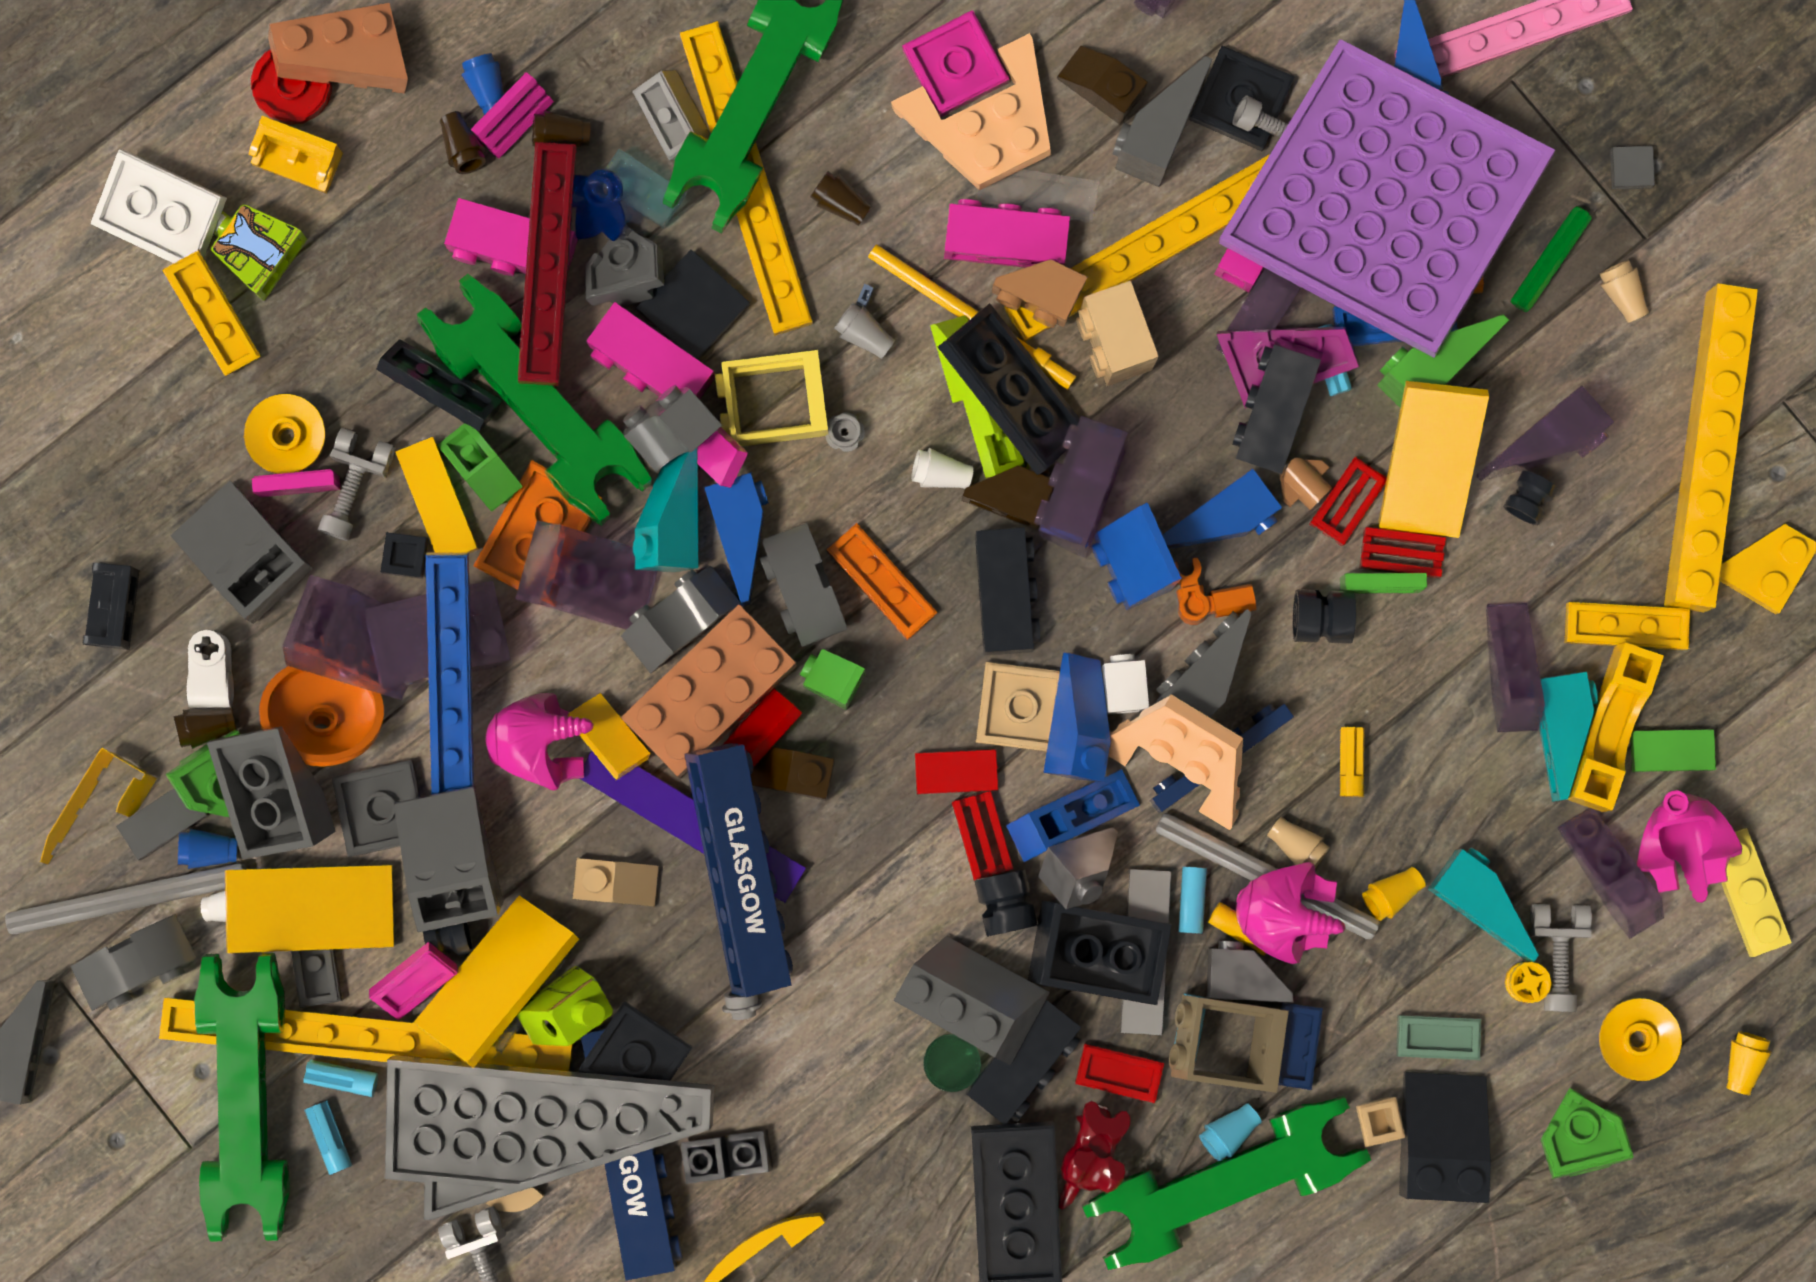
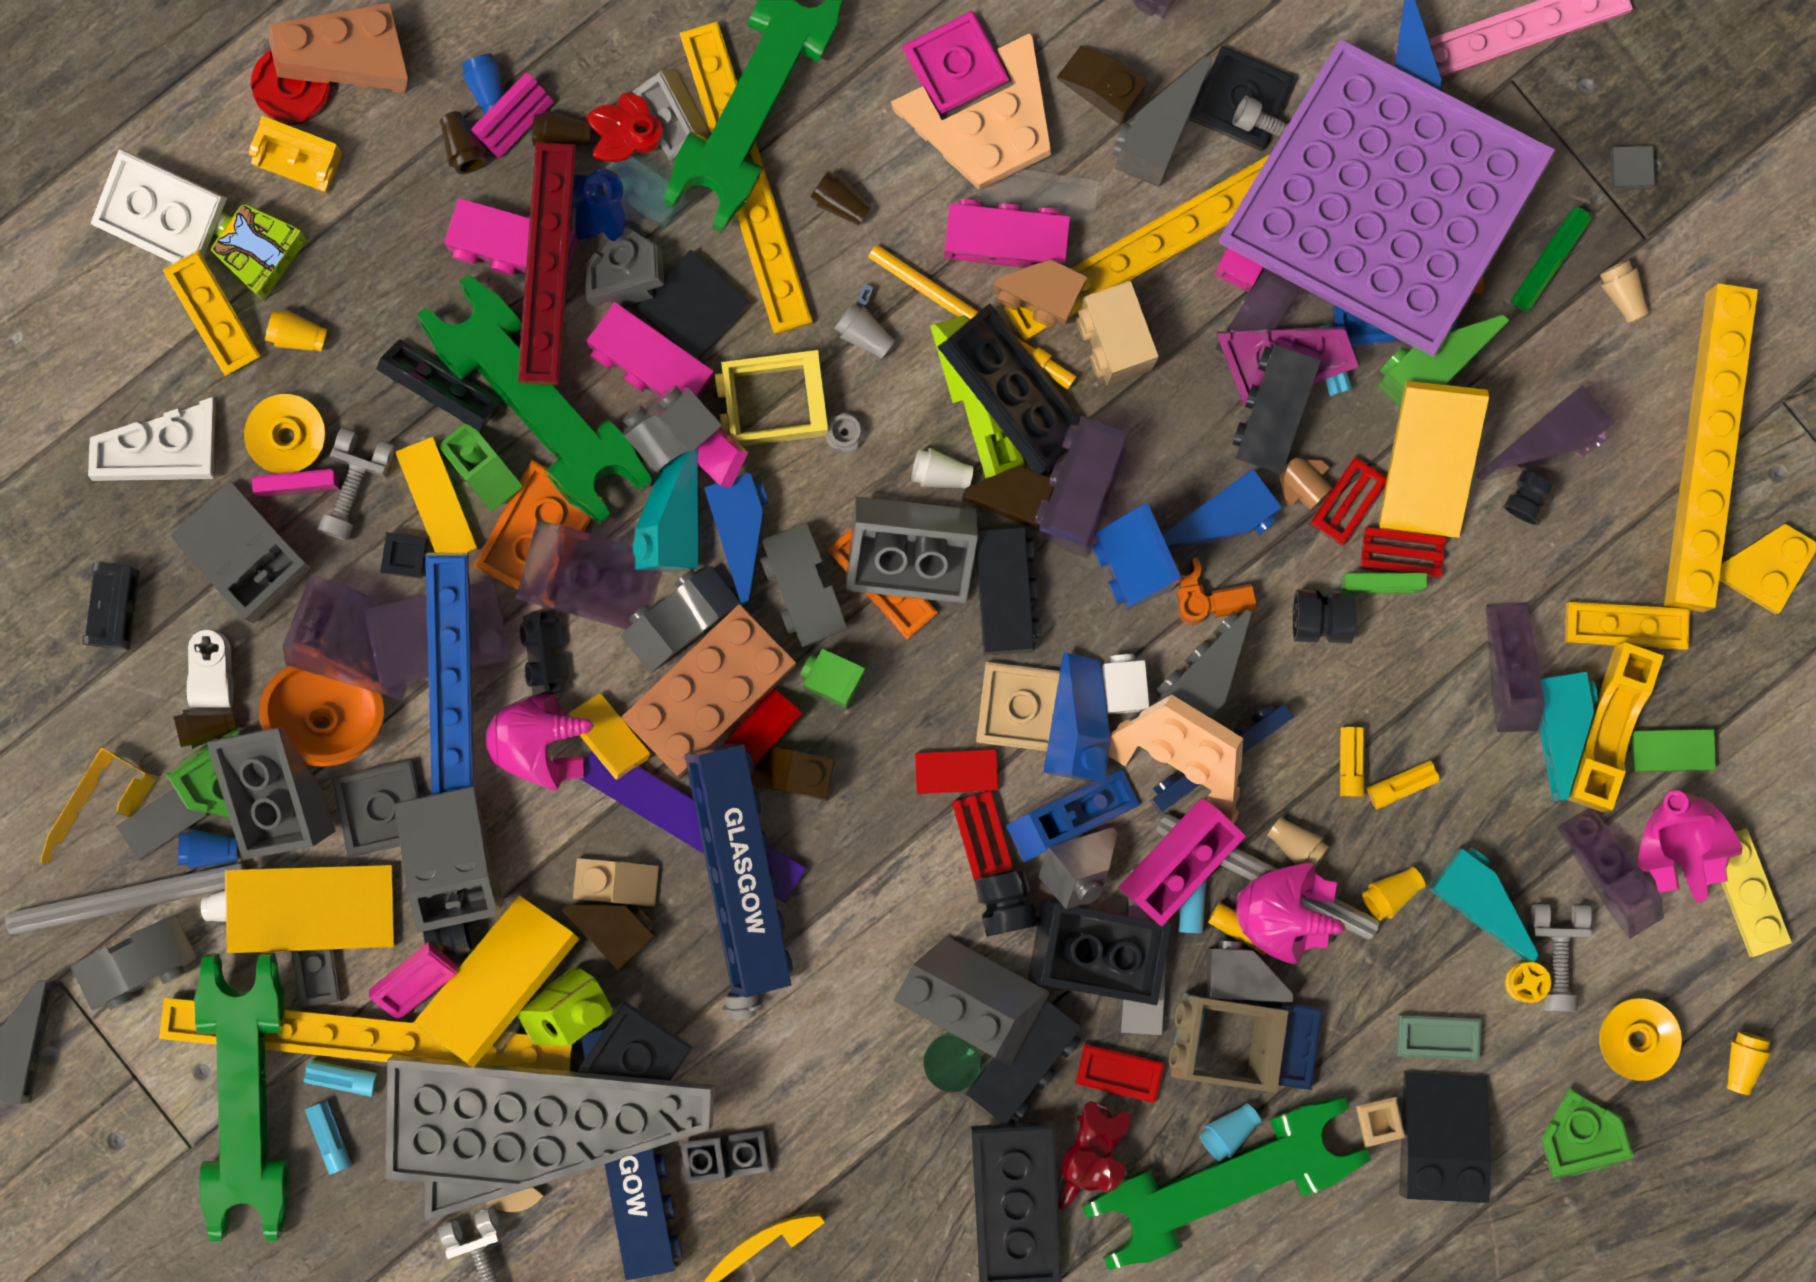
(161, 449): none -> white wing
(294, 332): none -> yellow cone
(539, 637): none -> black hinge
(613, 930): none -> dark brown slope
(620, 128): none -> red plate
(911, 549): none -> dark grey slope
(1182, 861): none -> dark pink brick
(1402, 785): none -> yellow piece

